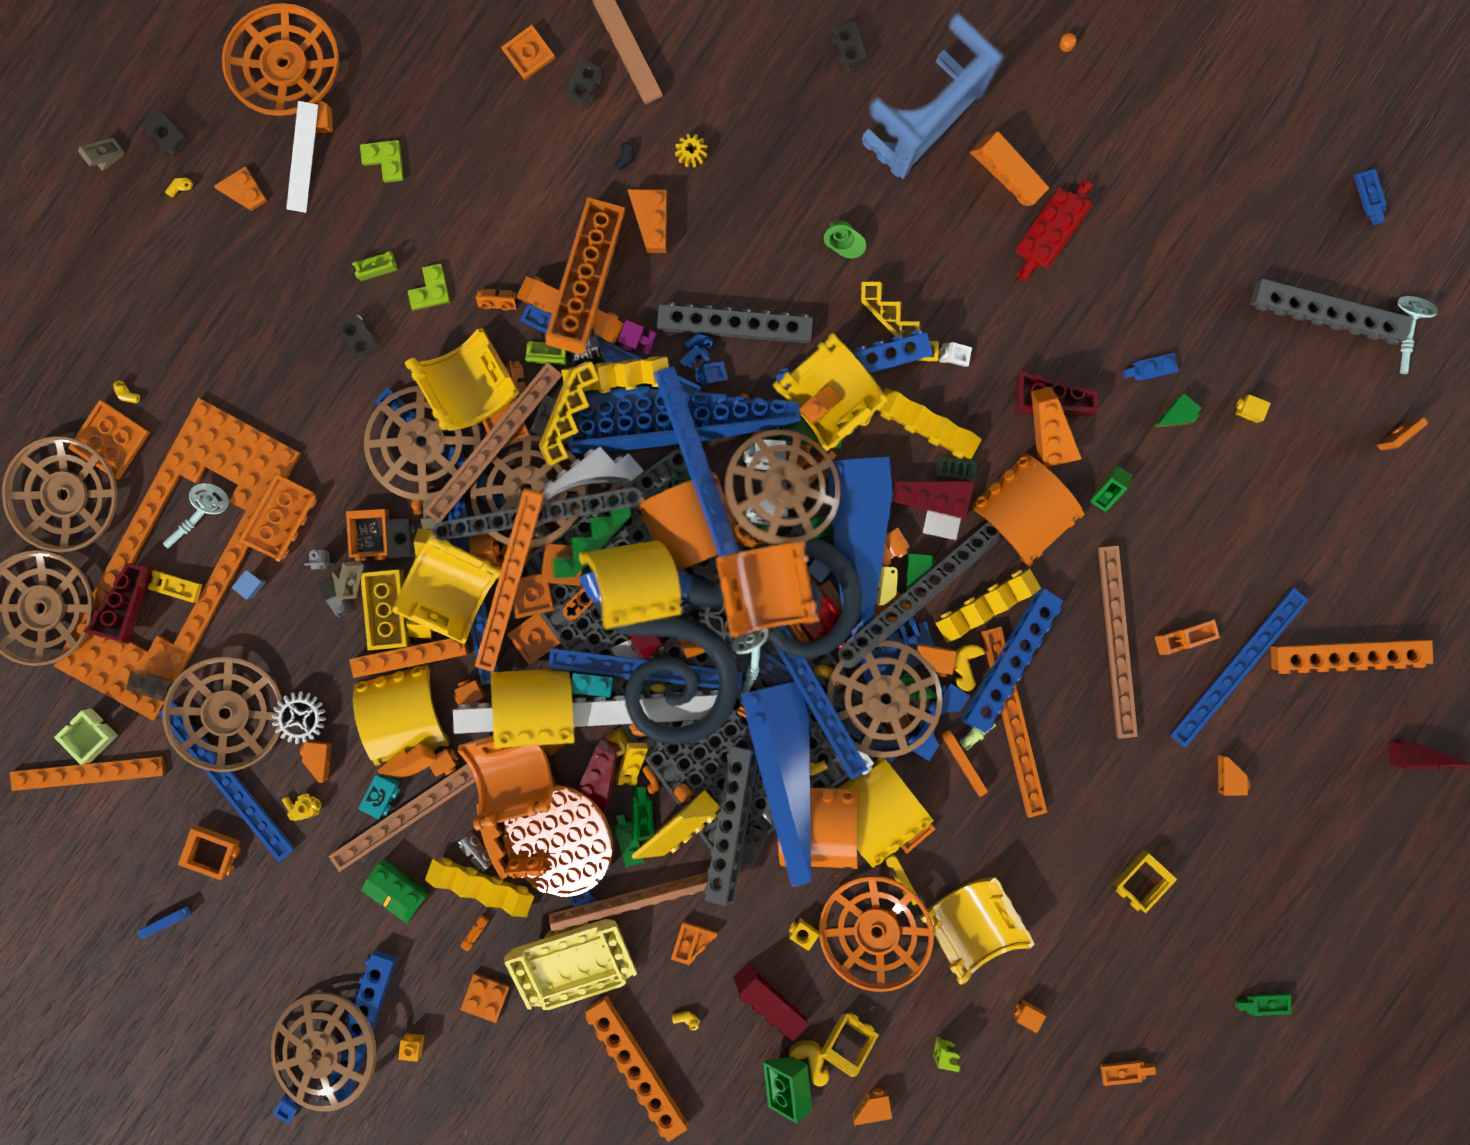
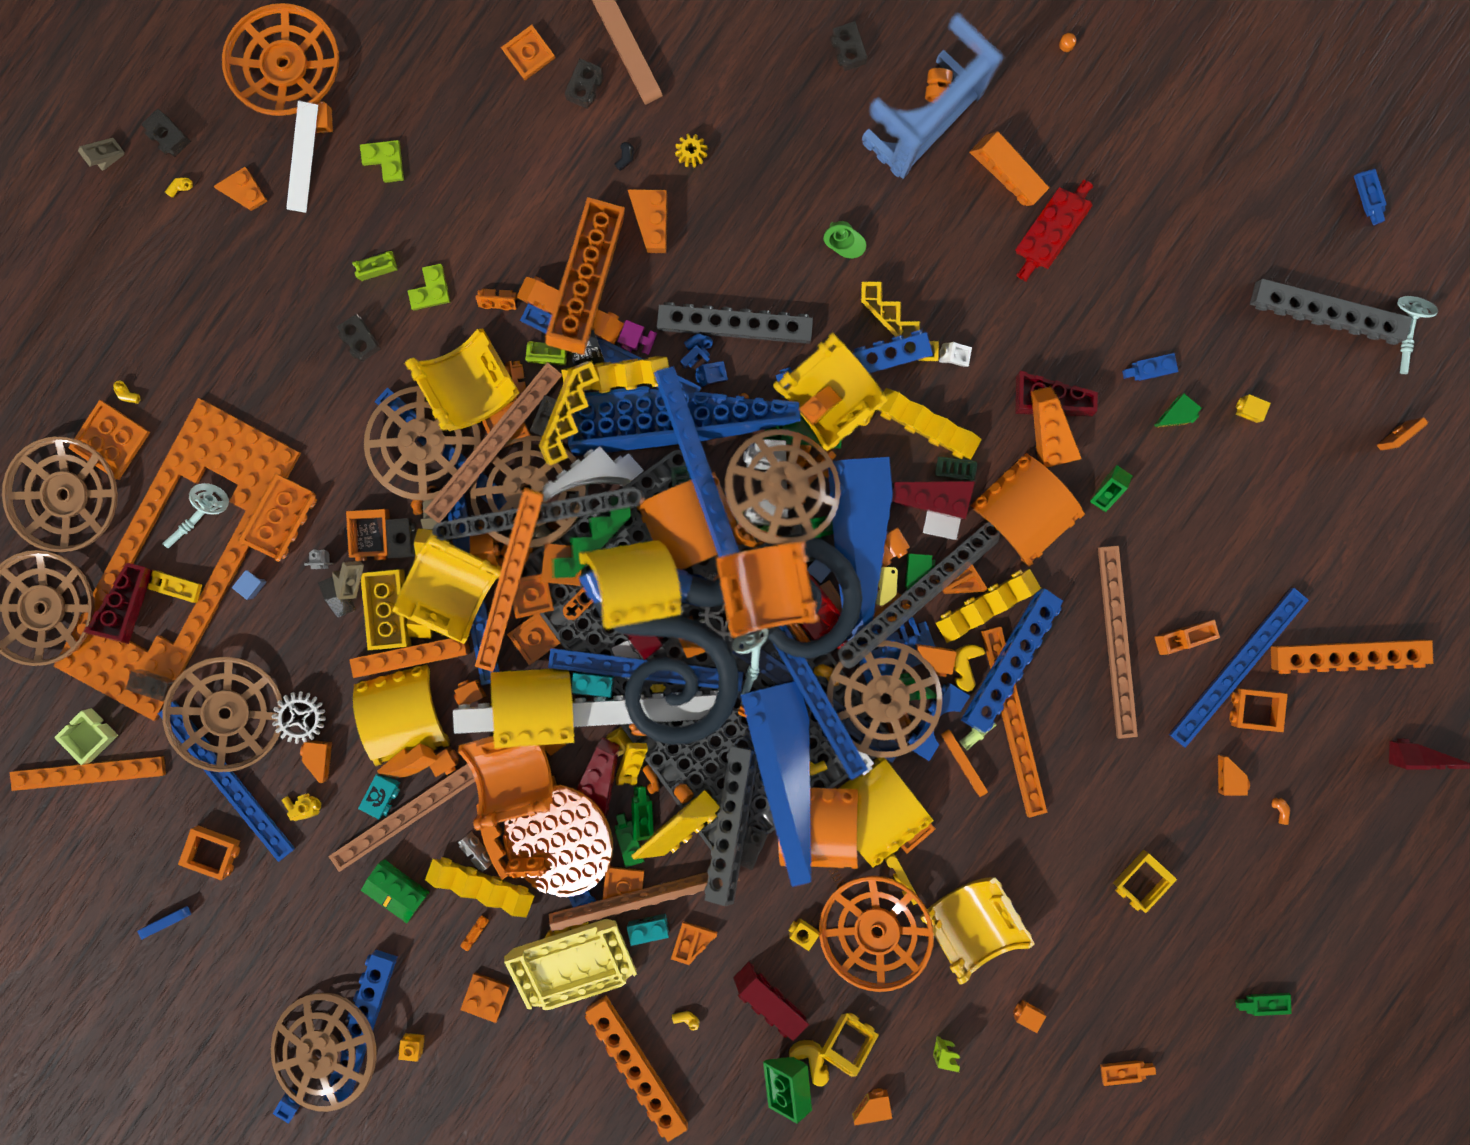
(622, 881): none -> orange plate
(648, 929): none -> teal brick
(939, 81): none -> orange wheel
(967, 582): none -> orange wing
(1278, 709): none -> orange window
(1284, 810): none -> orange arm

